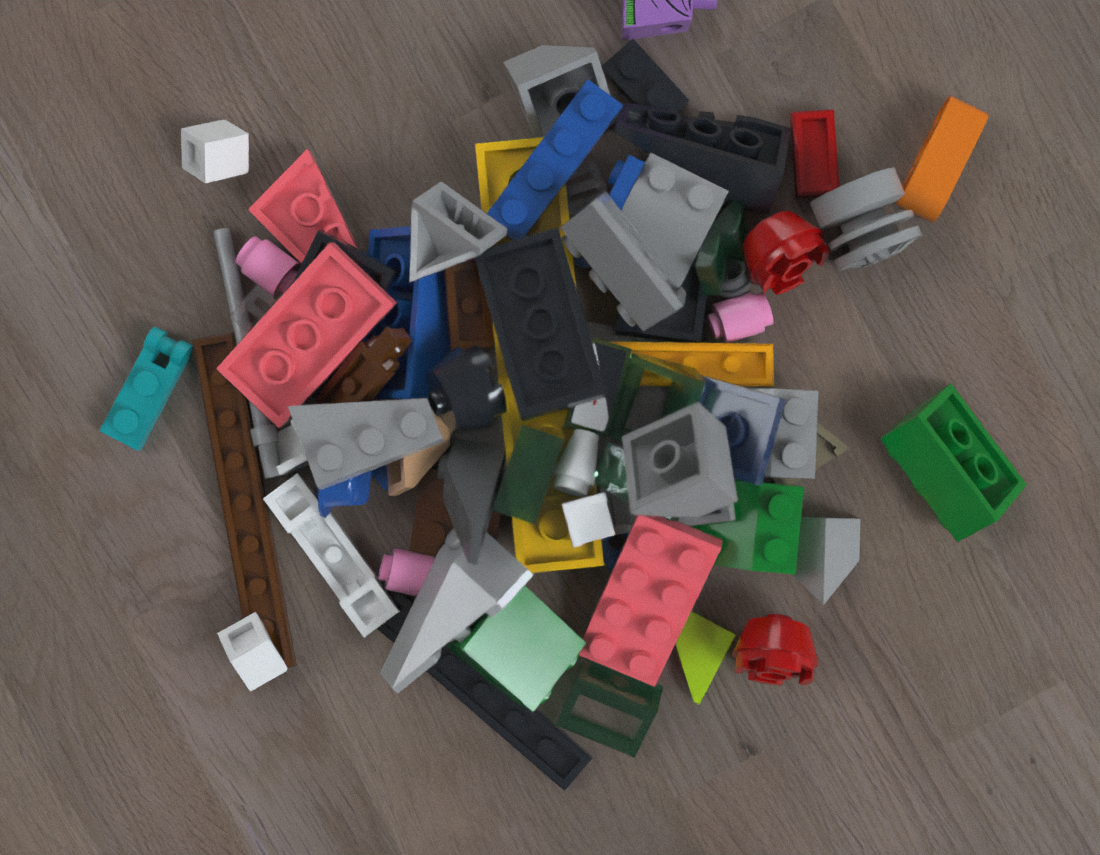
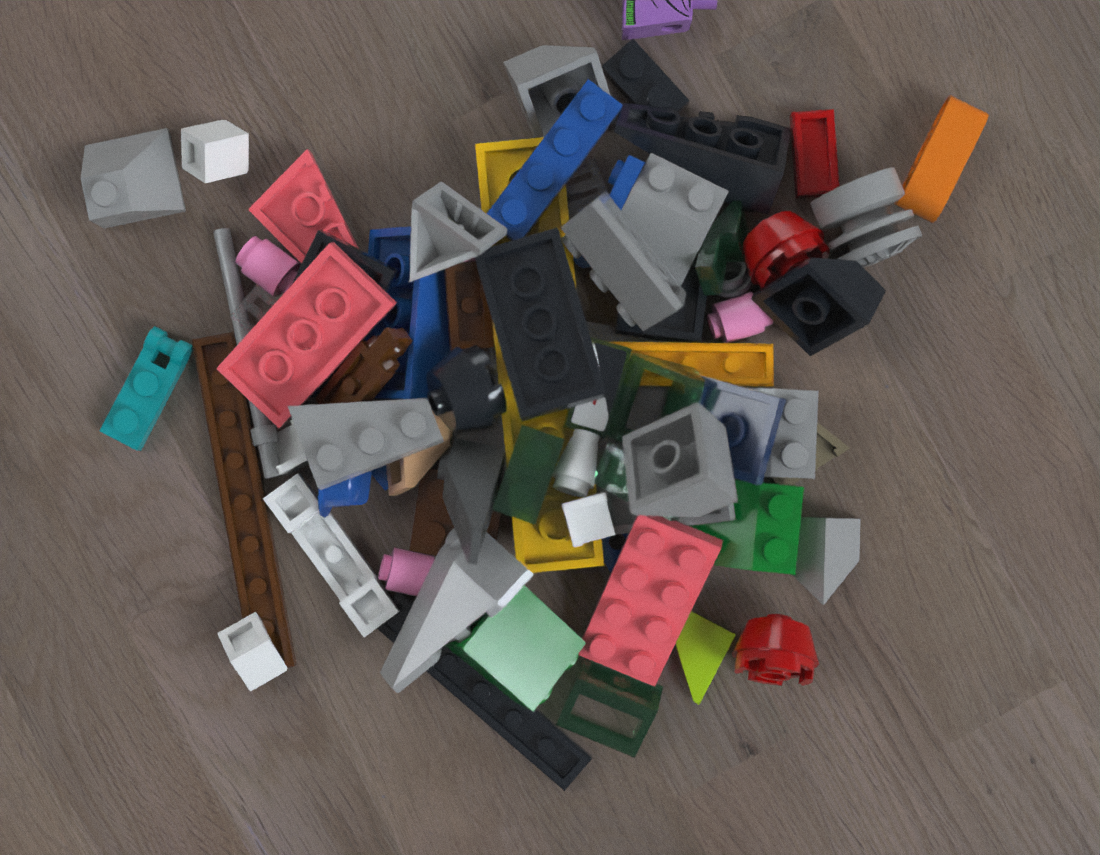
(131, 179): none -> light grey slope
(821, 301): none -> black slope
(954, 463): green slope -> none

